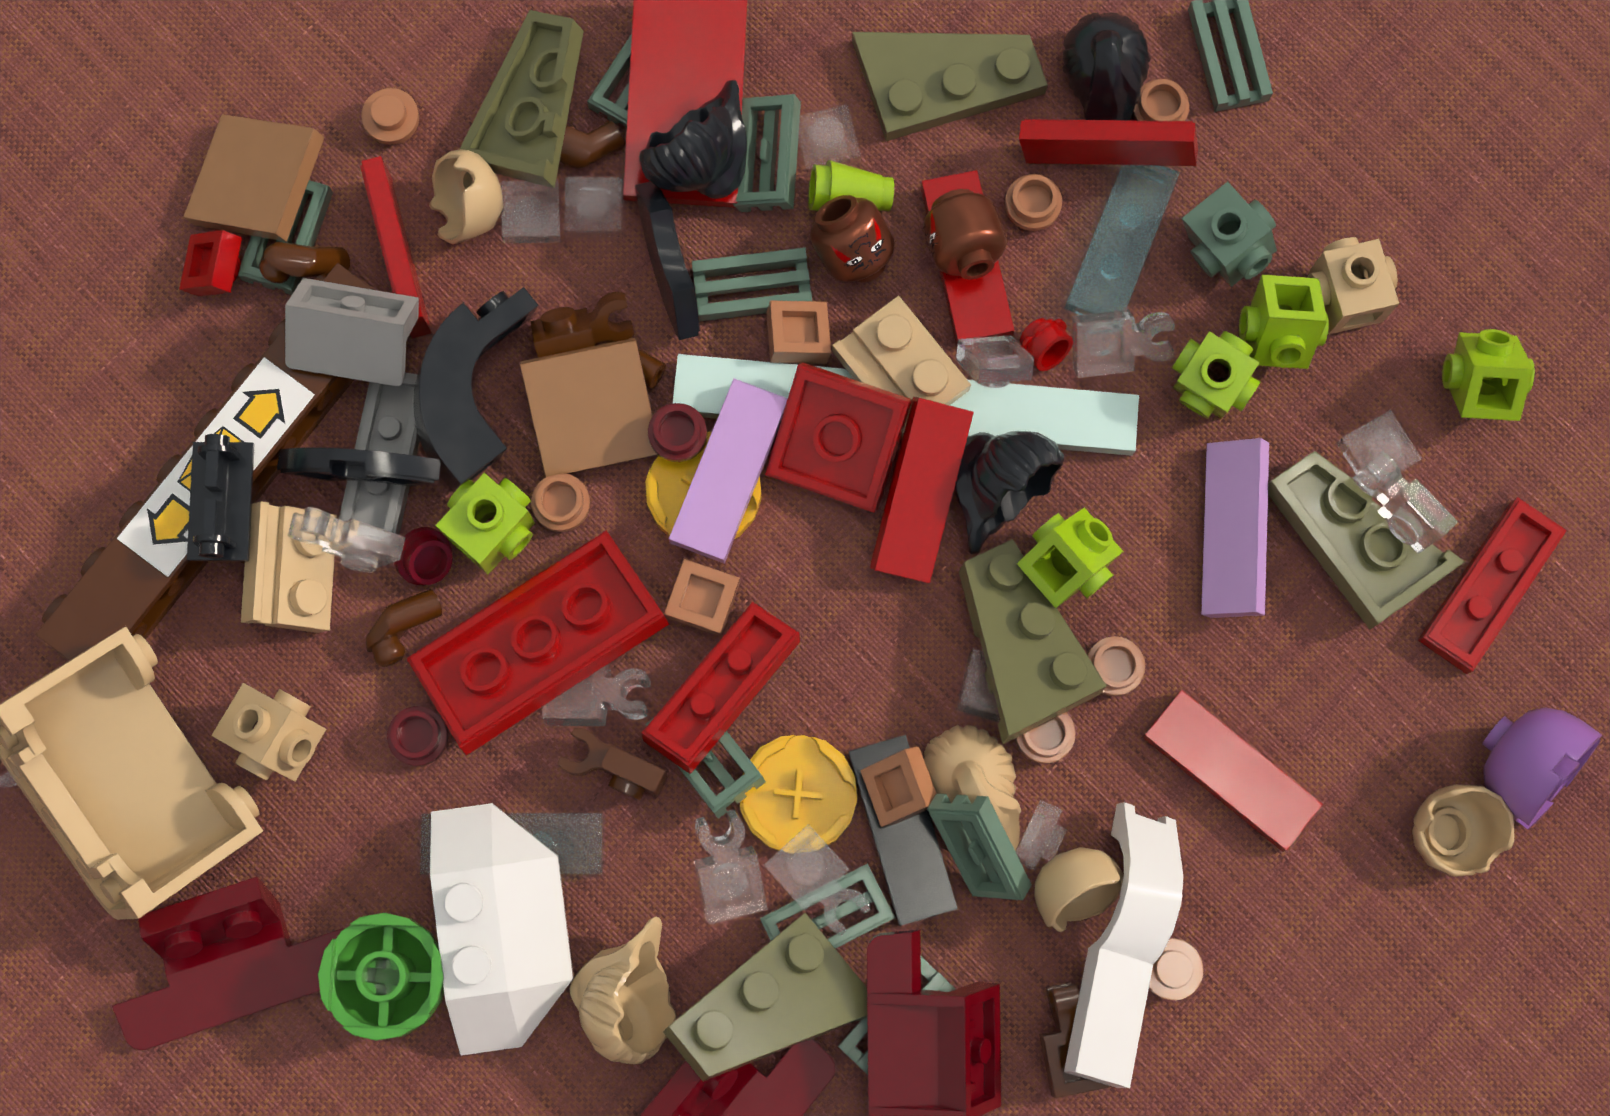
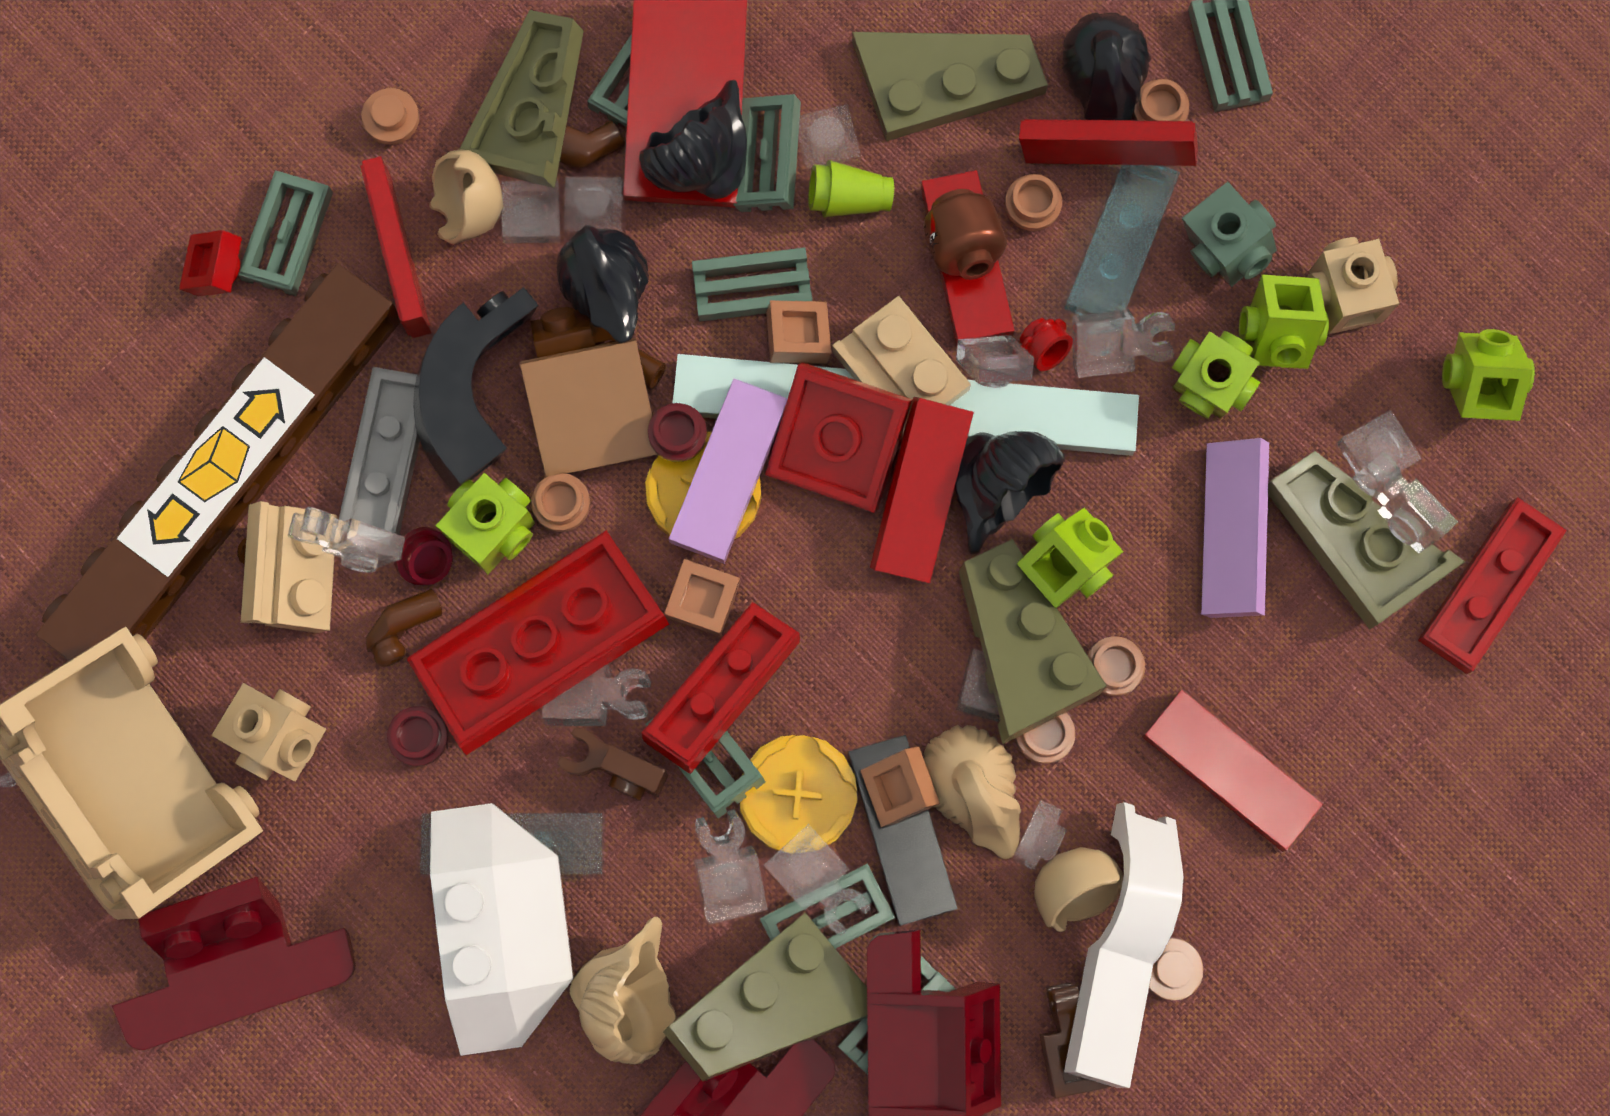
(220, 500): black hinge -> none
(254, 177): medium nougat tile -> none
(298, 260): reddish brown arm -> none
(349, 331): light grey panel -> none
(358, 465): black tile -> none
(382, 976): bright green cylinder -> none
(604, 278): none -> black hair
(667, 260): black tile -> none
(852, 239): copper head -> none
(978, 838): sand green tile -> none
(1463, 829): tan hair -> none
(1536, 759): medium lavender cylinder -> none

